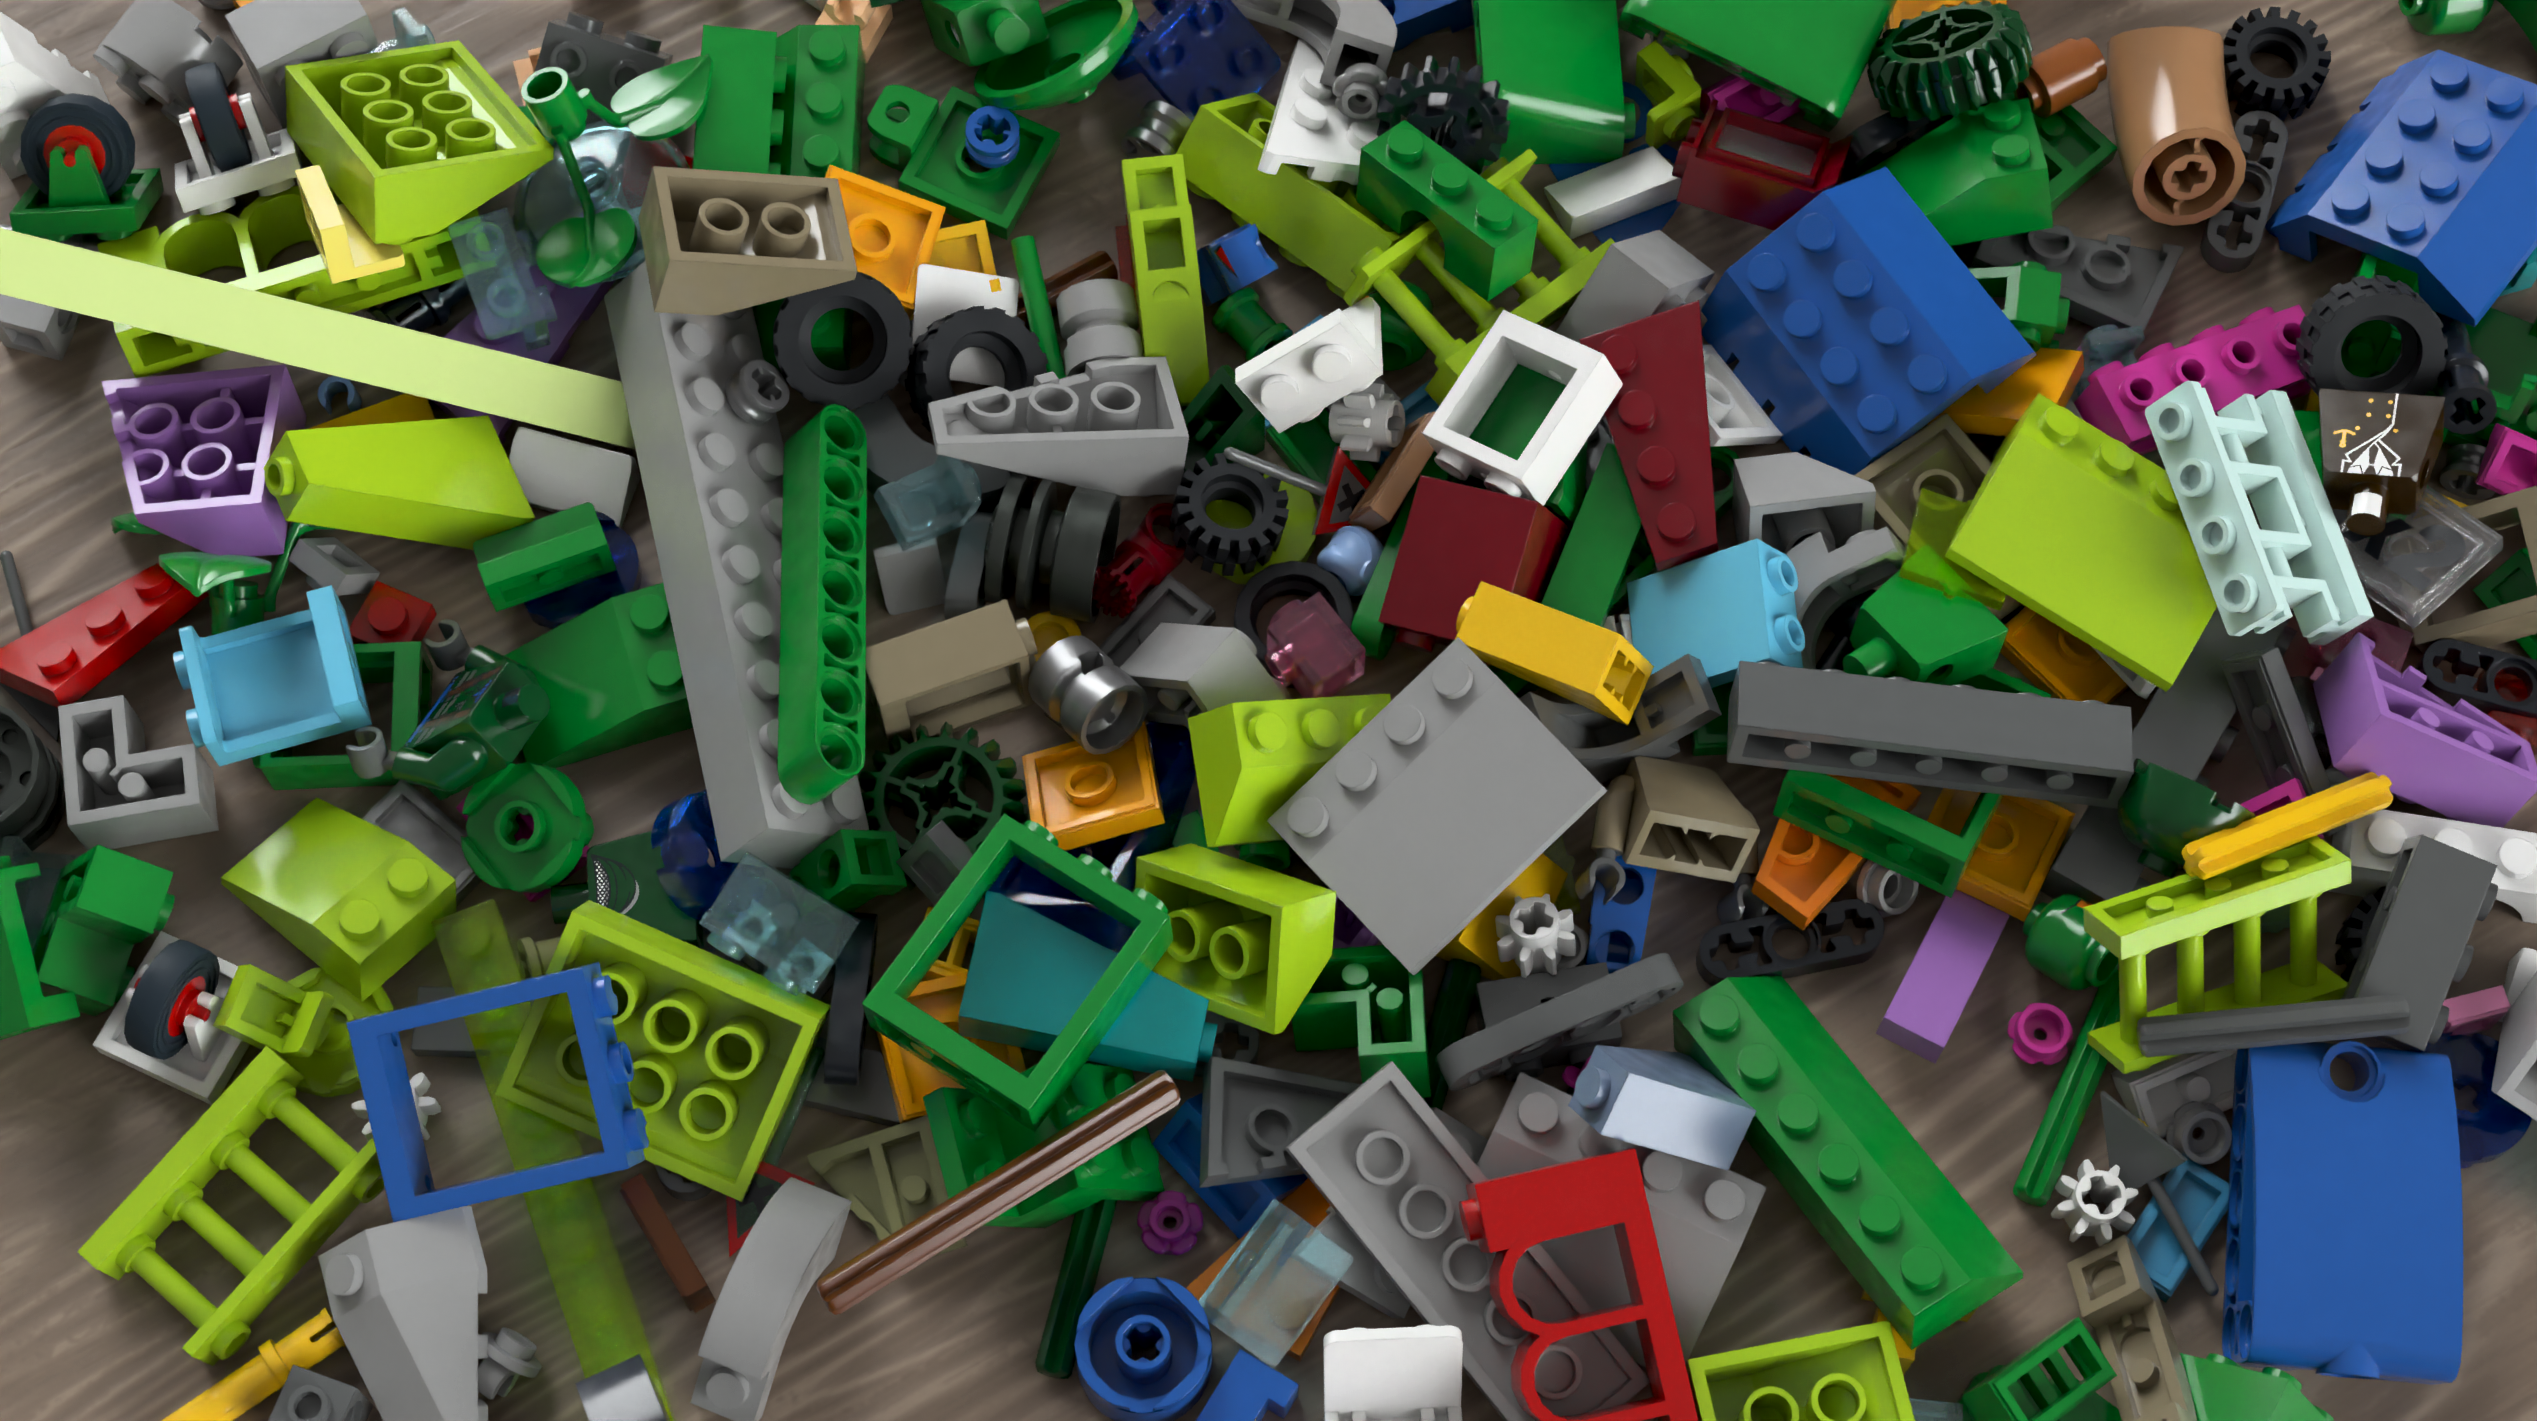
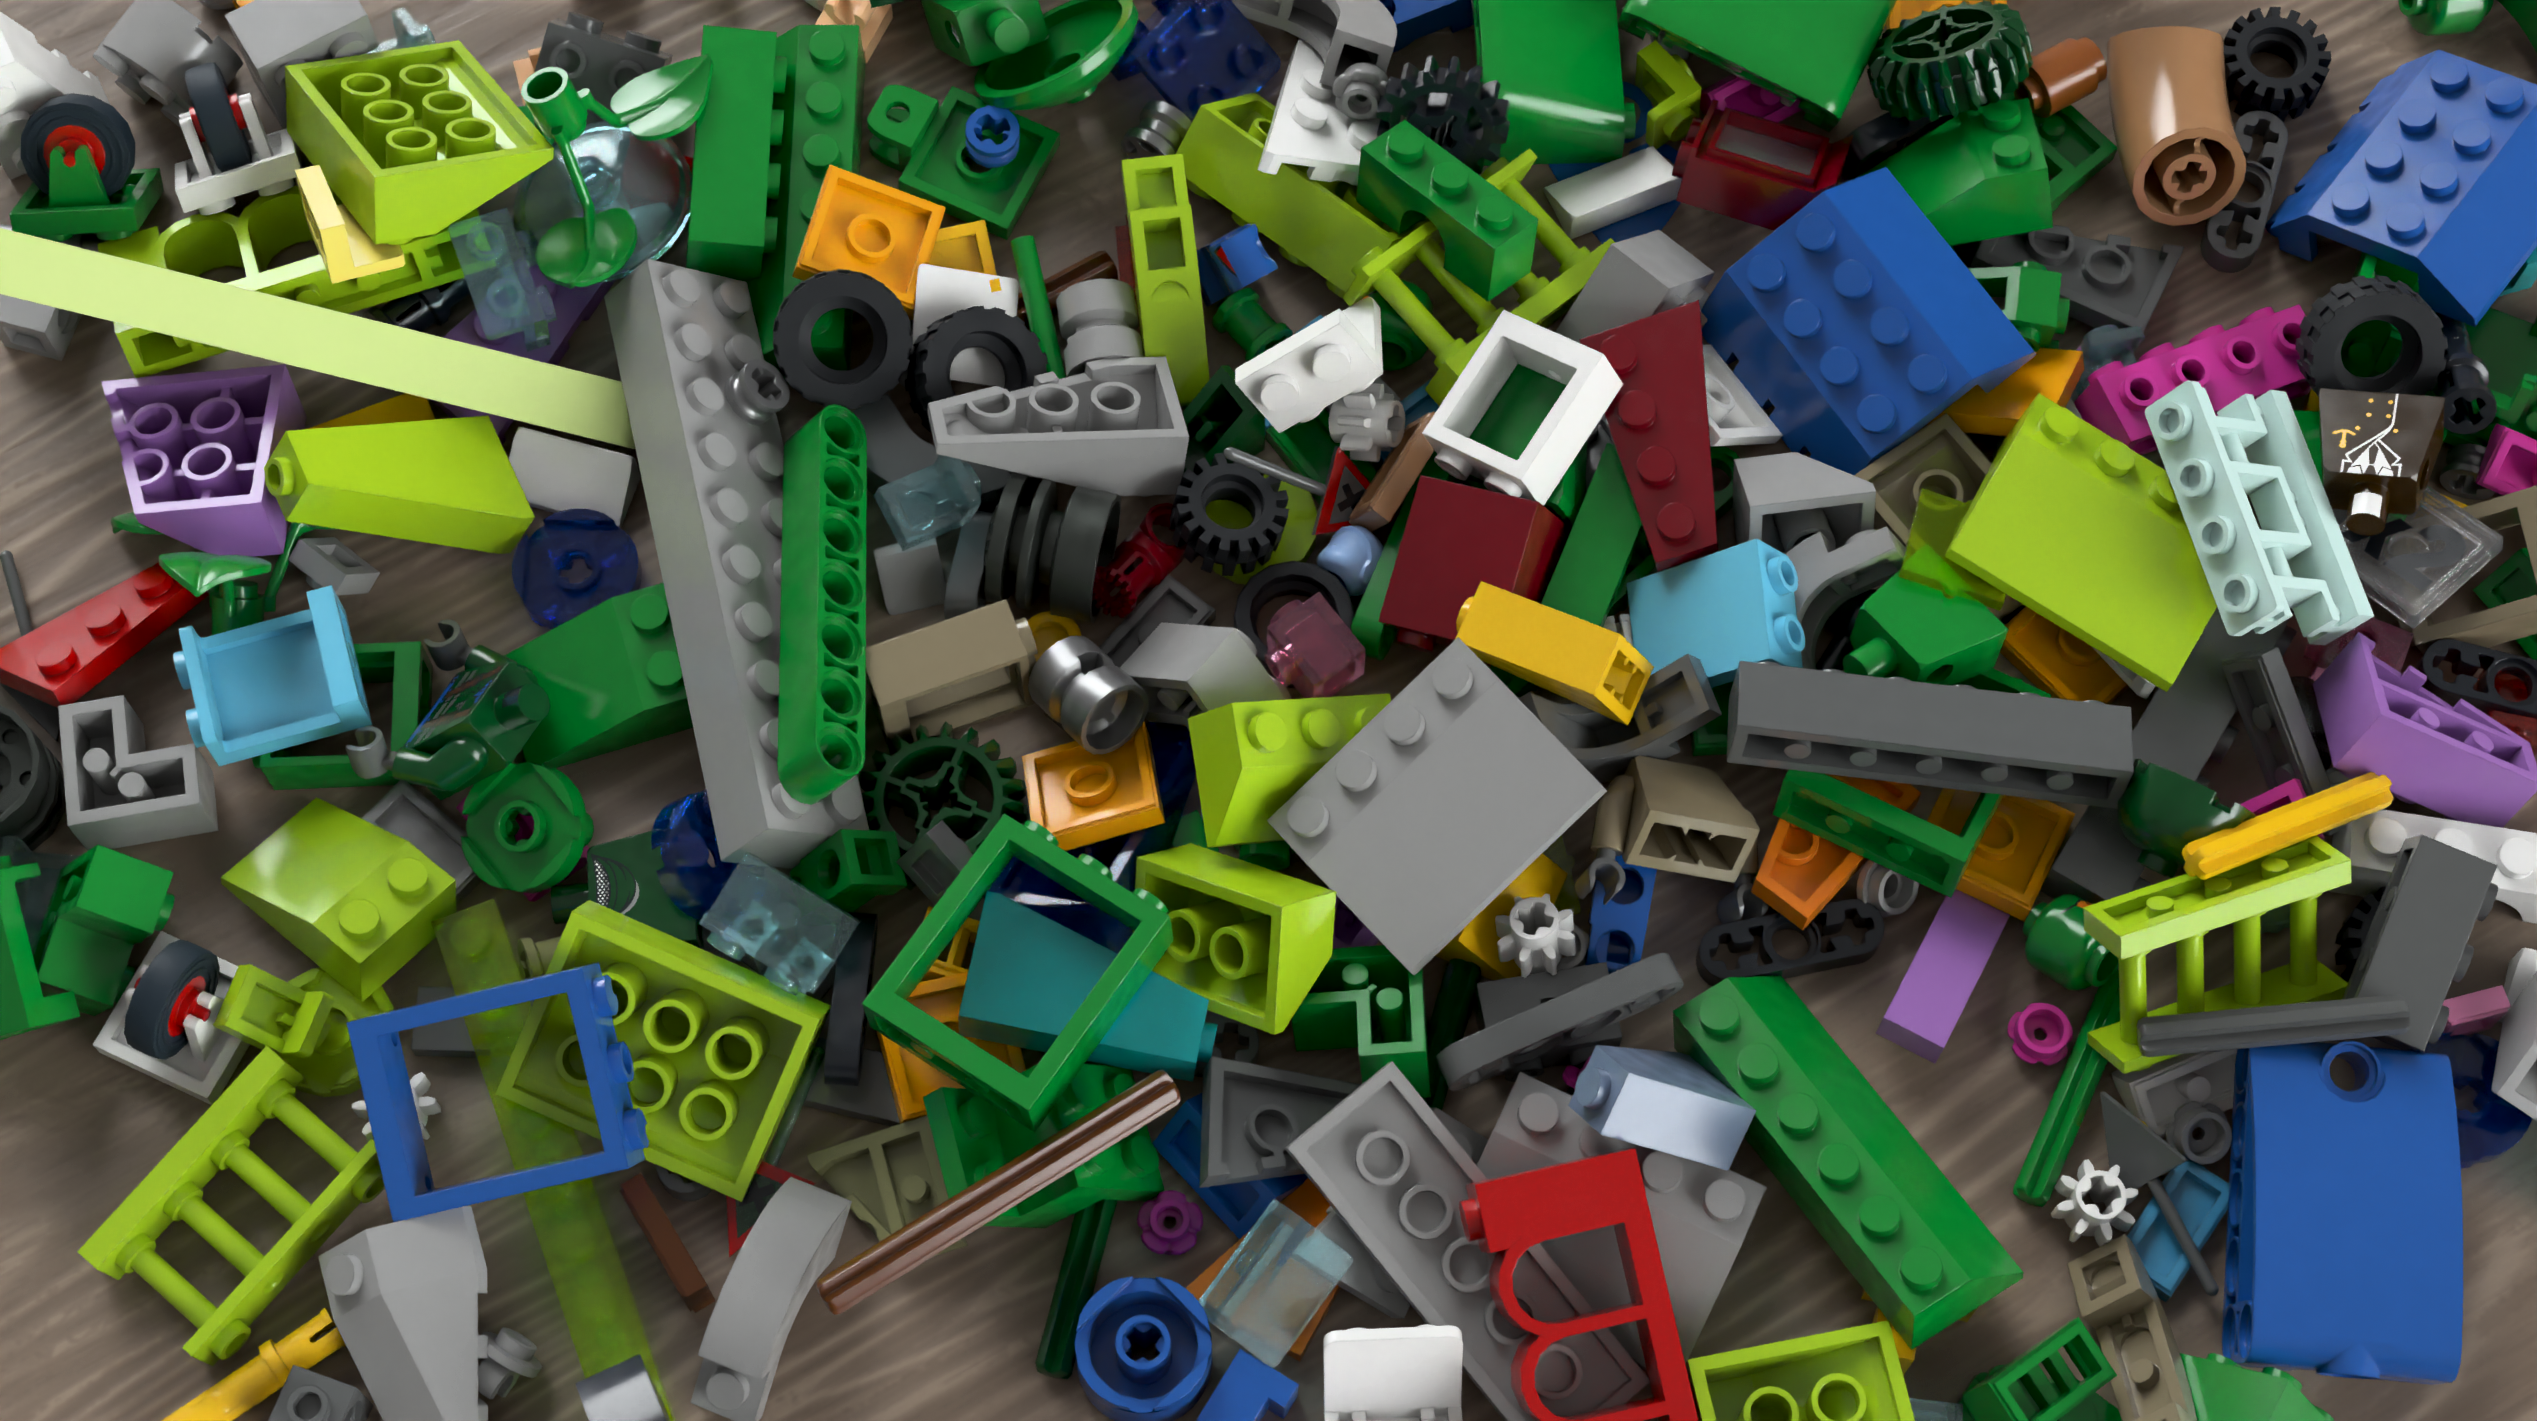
(334, 385): medium blue hand -> none
(391, 617): red plate -> none
(543, 556): green panel -> none
(741, 238): dark tan slope -> none

